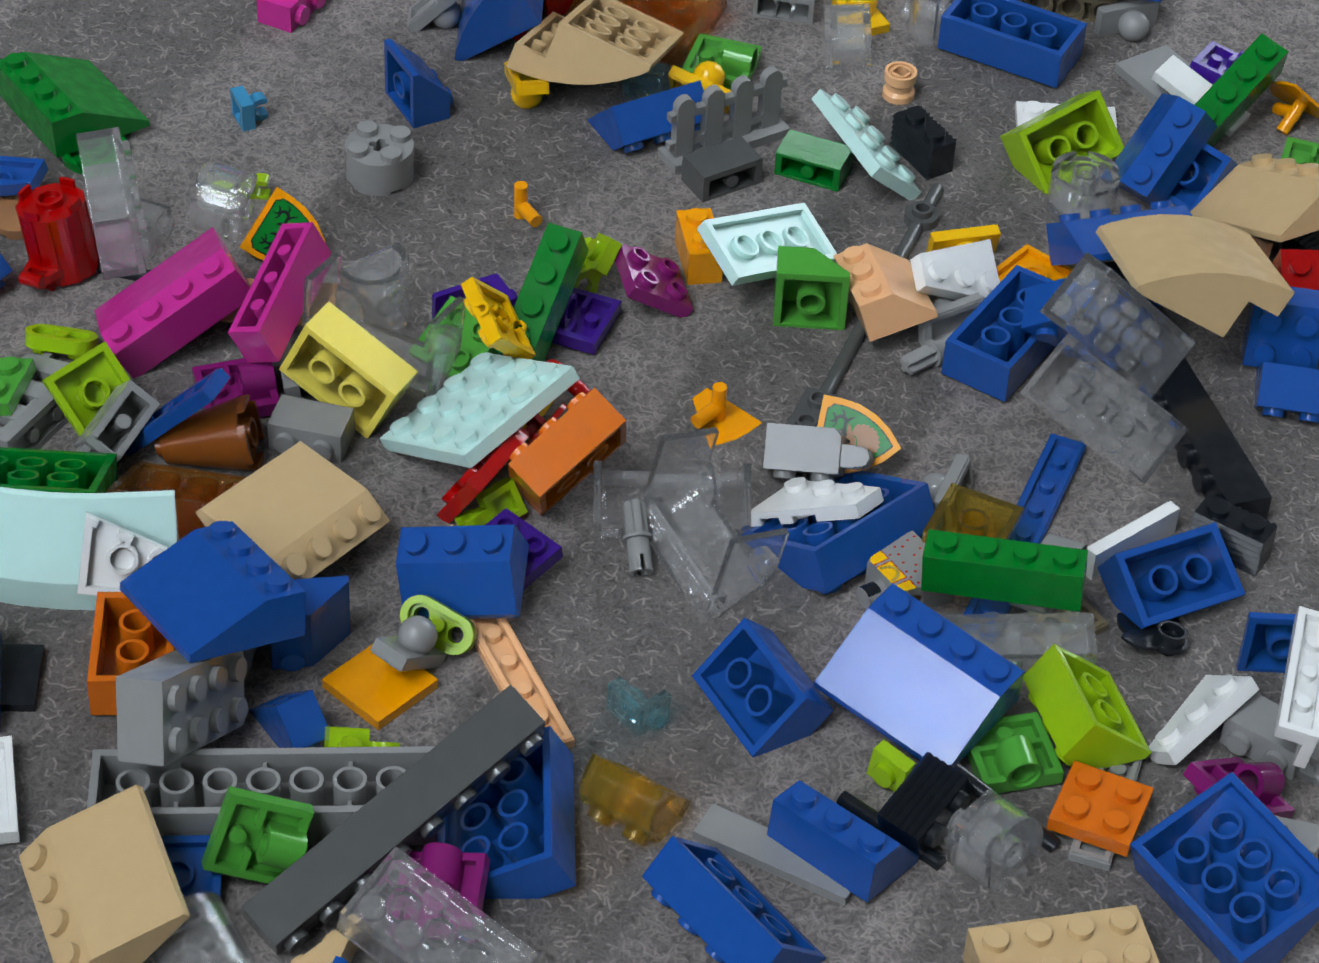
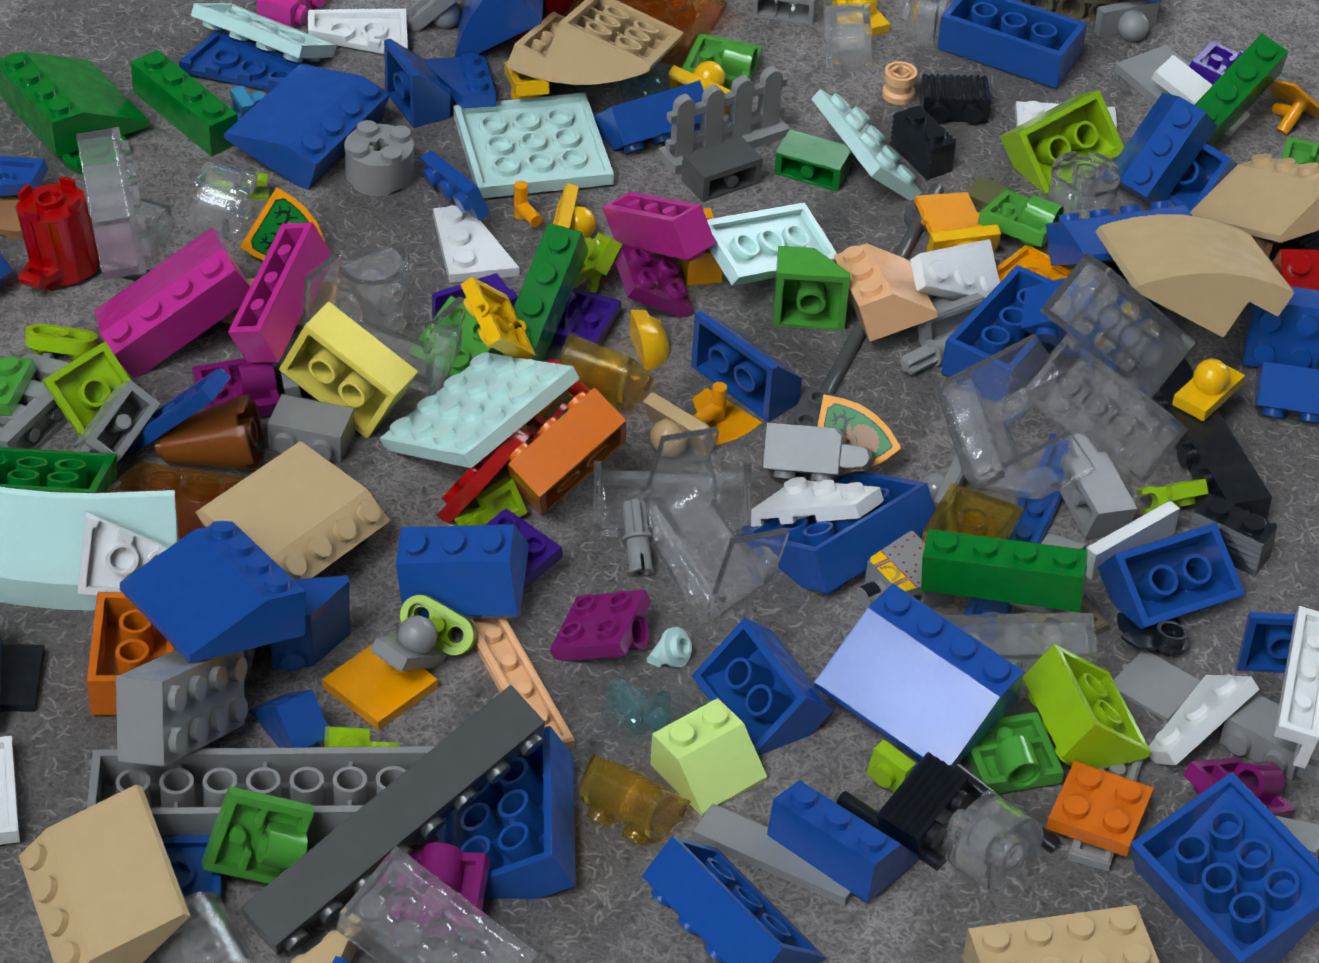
(183, 101): none -> green brick
(237, 62): none -> blue wing
(265, 31): none -> light aqua plate
(306, 120): none -> blue slope
(359, 27): none -> white wing
(453, 185): none -> blue plate
(466, 78): none -> blue wing
(470, 247): none -> white wing
(533, 141): none -> light aqua plate
(573, 217): none -> yellow tile
(603, 626): none -> magenta plate
(614, 375): none -> clear yellow brick
(649, 339): none -> yellow brick
(659, 225): none -> dark pink brick
(668, 419): none -> tan tile
(672, 649): none -> light aqua plate
(707, 756): none -> yellowish green slope
(746, 369): none -> blue slope
(947, 211): none -> light orange piece
(955, 98): none -> black brick
(978, 413): none -> clear windscreen
(984, 191): none -> olive tile
(1021, 216): none -> bright green plate
(1099, 499): none -> light grey hinge
(1155, 684): none -> light grey piece
(1181, 493): none -> lime plate
(1208, 389): none -> yellow tile

